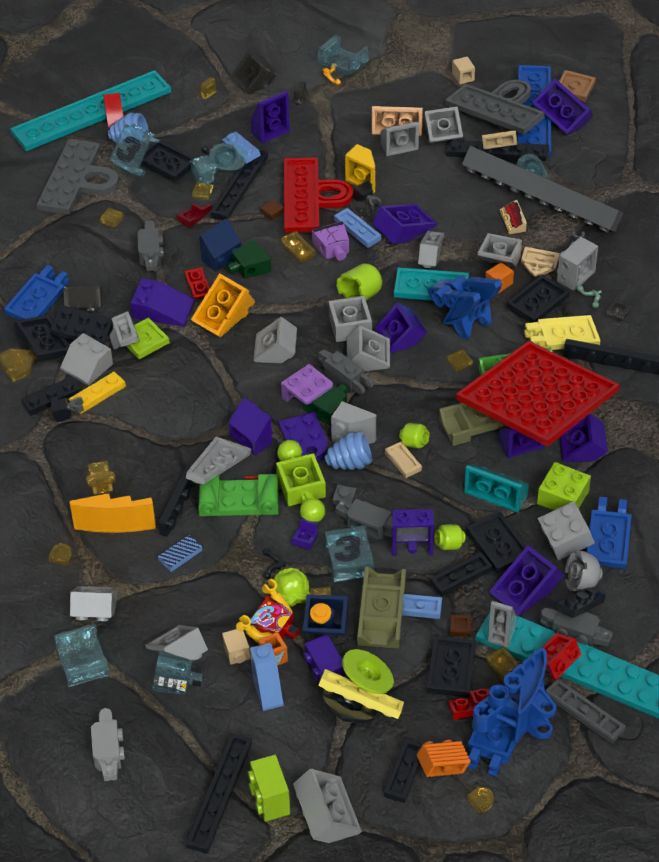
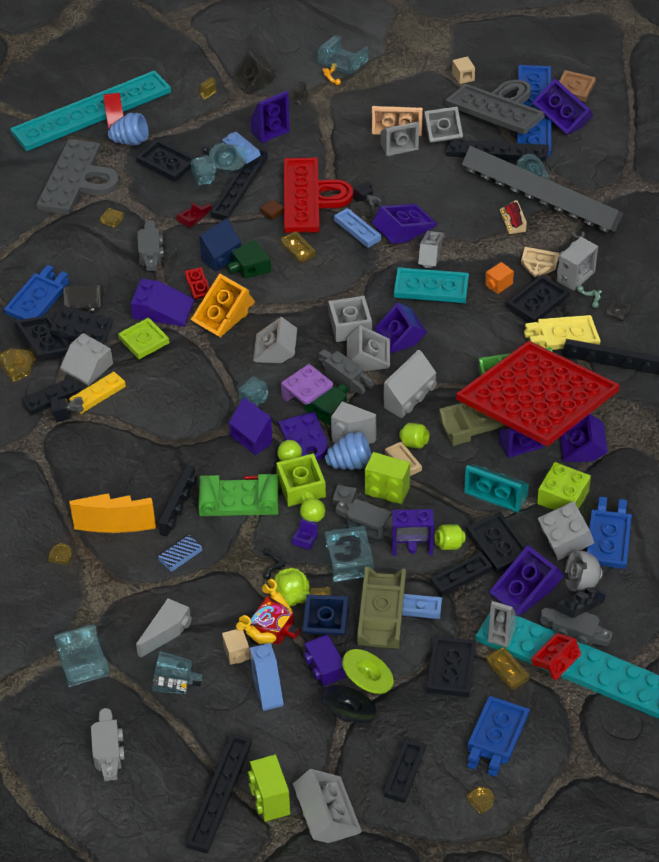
(93, 602): slope -> none
(100, 477): clear yellow brick -> none
(123, 331): light grey slope -> none
(132, 148): clear light blue panel -> none
(164, 627): none -> light grey slope
(181, 642): light grey slope -> none
(202, 191): clear yellow tile -> none
(216, 459): light grey wing -> none
(254, 391): none -> clear light blue brick
(278, 646): orange brick -> none
(320, 613): light orange plate -> none
(331, 240): medium lavender torso -> none
(349, 690): light yellow plate -> none
(360, 166): yellow slope -> none
(360, 281): lime cylinder -> none
(387, 478): none -> lime brick
(409, 385): none -> light grey slope
(443, 758): orange brick -> none
(459, 360): clear yellow tile -> none
(460, 625): reddish brown tile -> none
(463, 305): blue piece -> none
(463, 707): red slope -> none
(499, 139): tan slope -> none
(500, 249): light grey slope -> none
(518, 704): blue piece -> none
(585, 711): dark grey plate -> none

